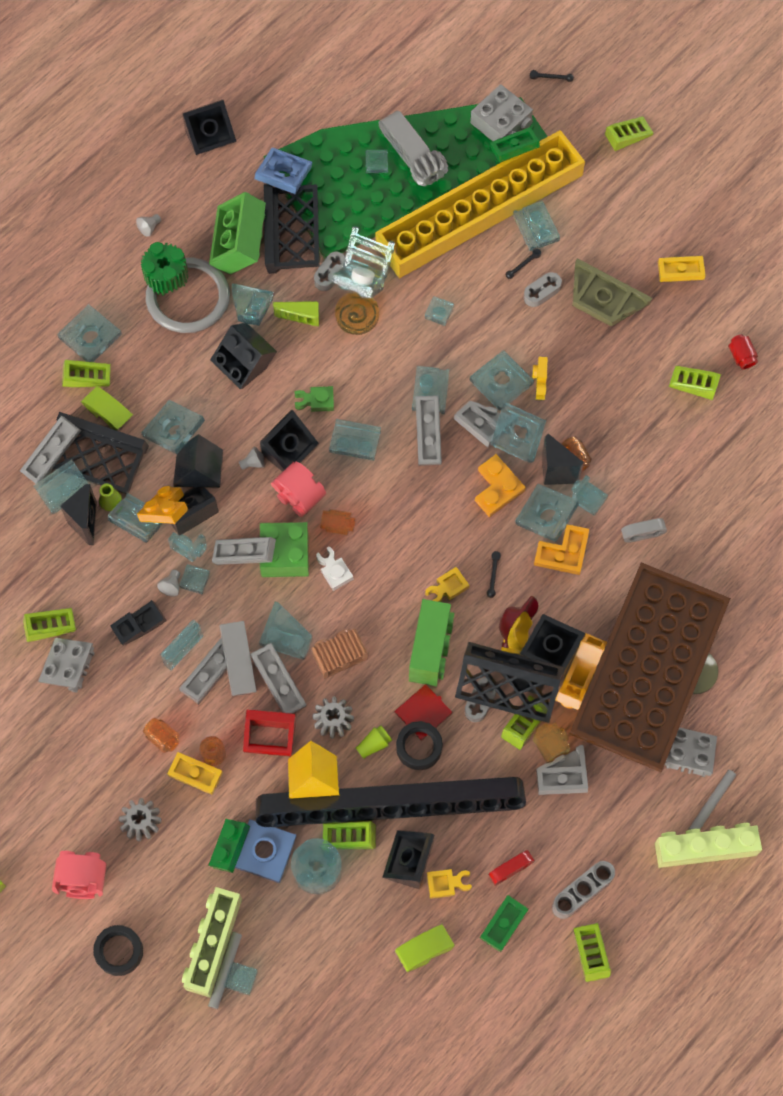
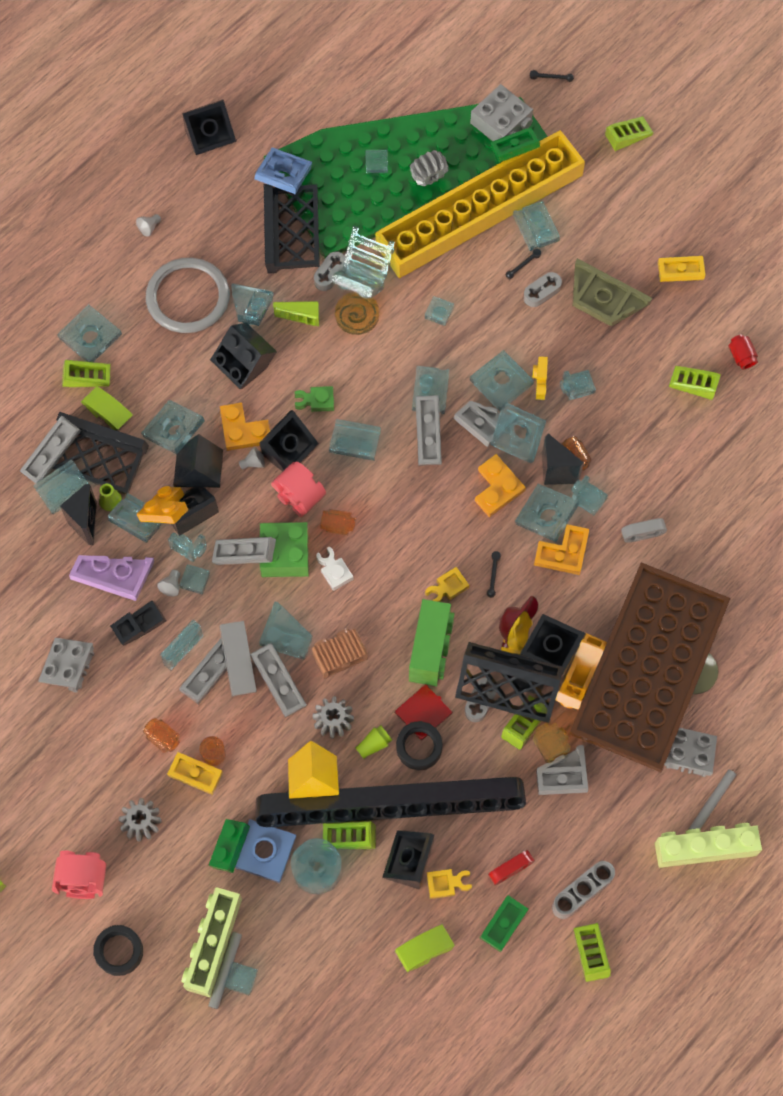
(38, 617): lime slope -> none
(117, 576): none -> lavender wing
(164, 268): green brick -> none
(237, 233): bright green brick -> none
(237, 432): none -> light orange plate
(273, 720): red tile -> none
(362, 276): white tile -> none
(403, 137): light grey beam -> none
(577, 384): none -> clear light blue bracket

